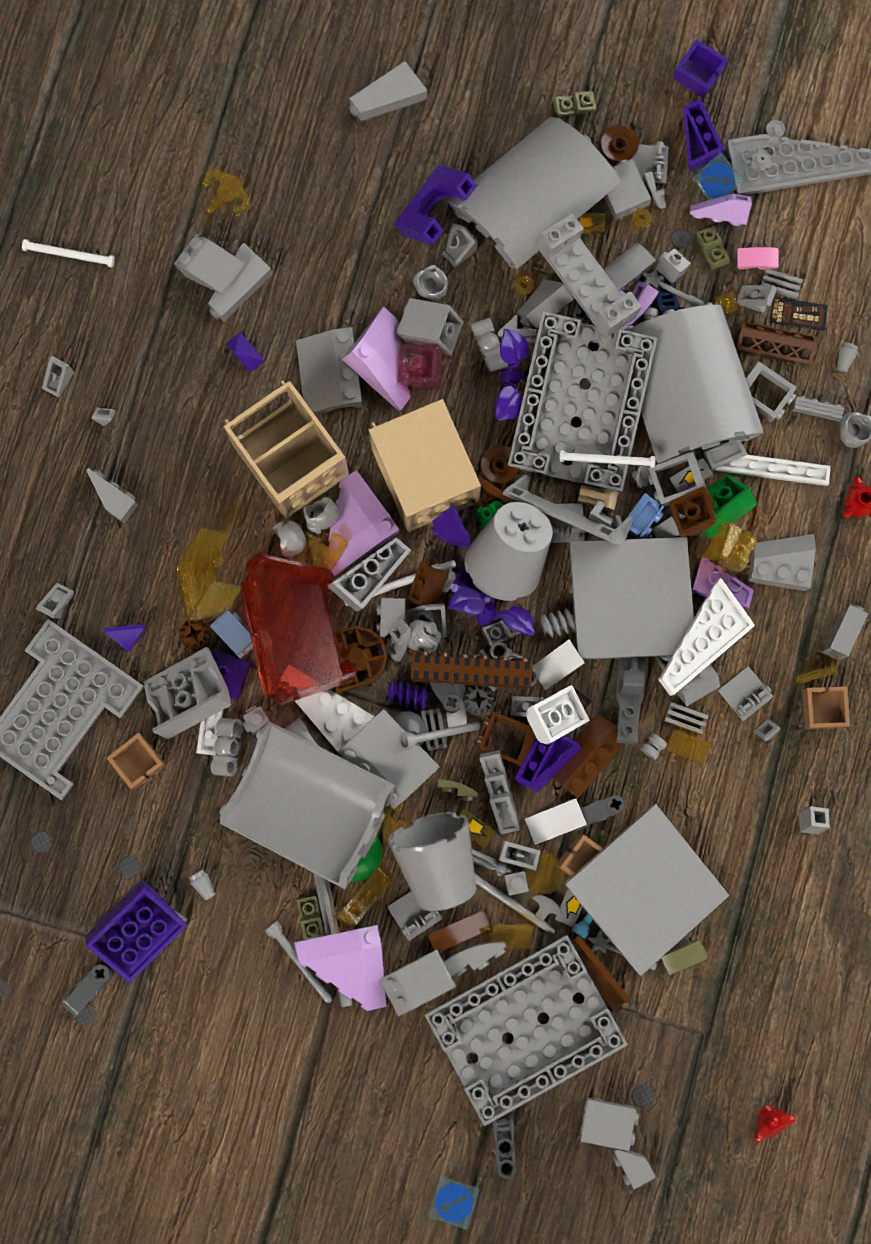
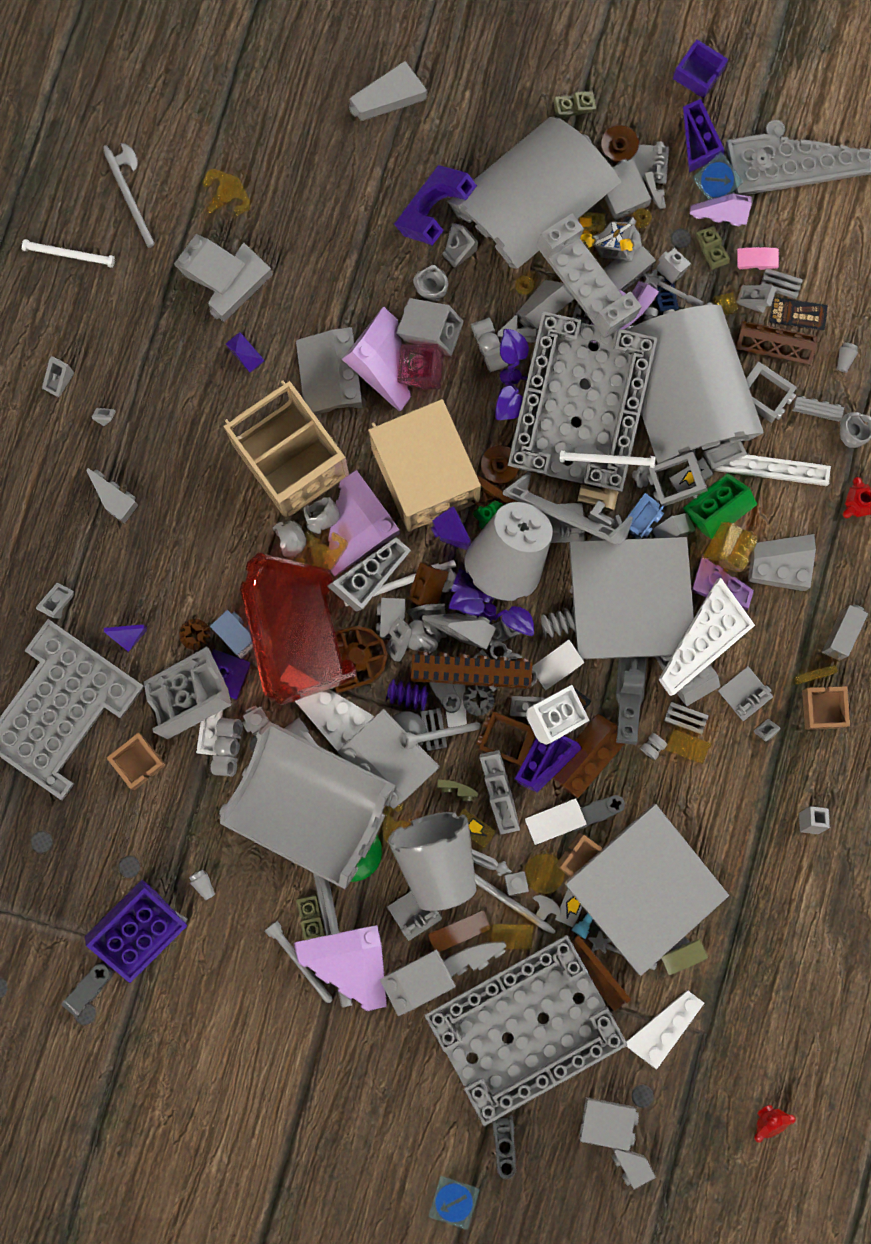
(128, 157): none -> light grey piece
(198, 577): clear yellow windscreen -> none
(363, 899): clear yellow slope -> none
(464, 627): none -> light grey slope
(519, 855): light grey slope -> none
(616, 241): none -> torso
(664, 1030): none -> white wing
(693, 512): reddish brown slope -> none

